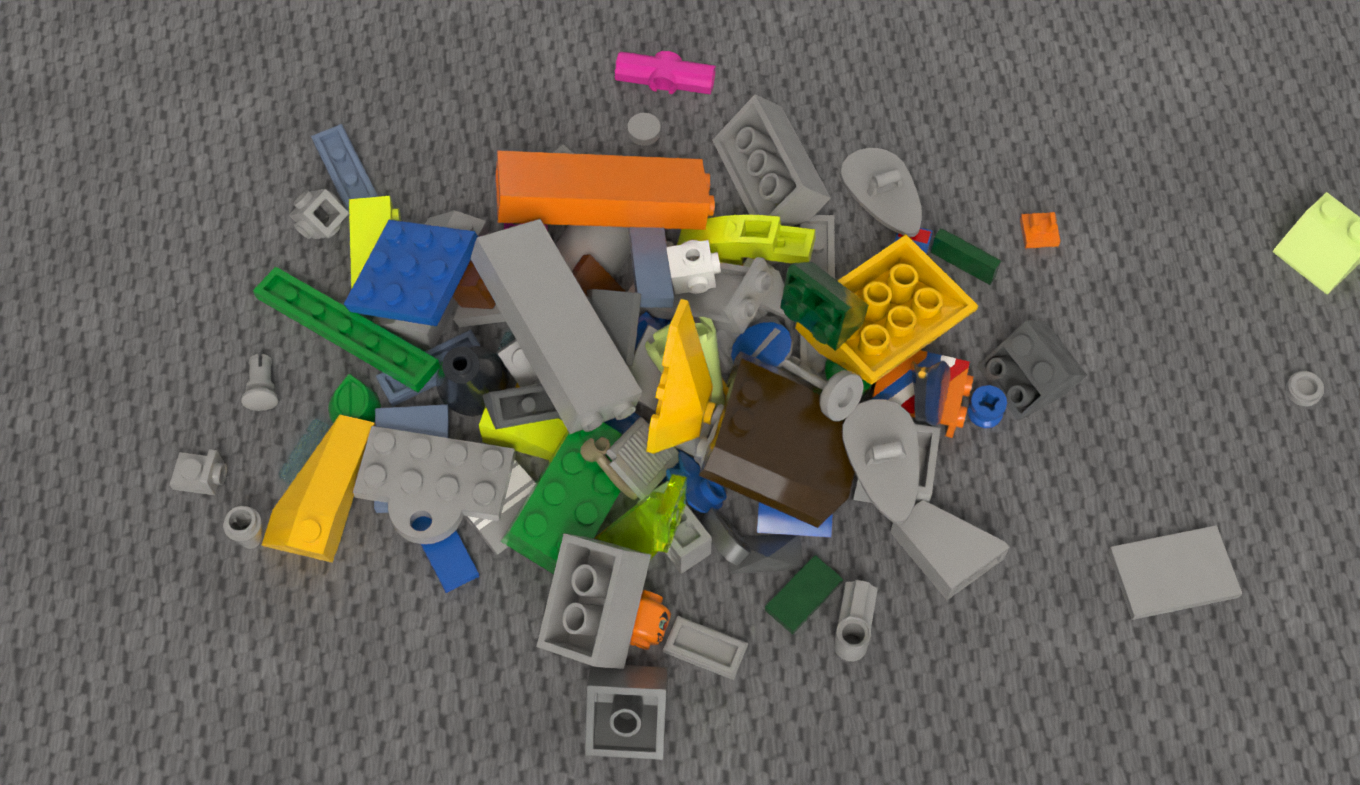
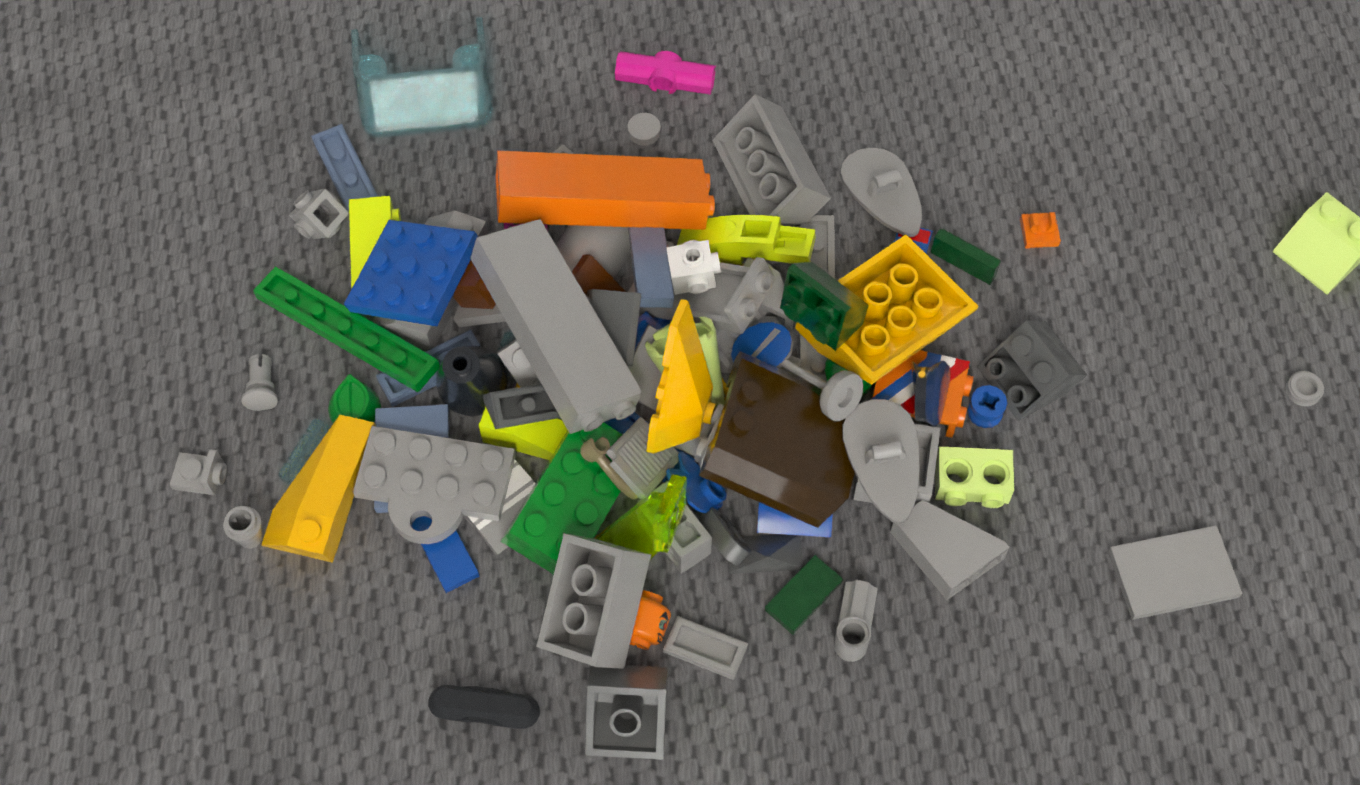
(427, 98): none -> clear light blue windscreen
(484, 706): none -> black piece
(972, 467): none -> yellowish green brick

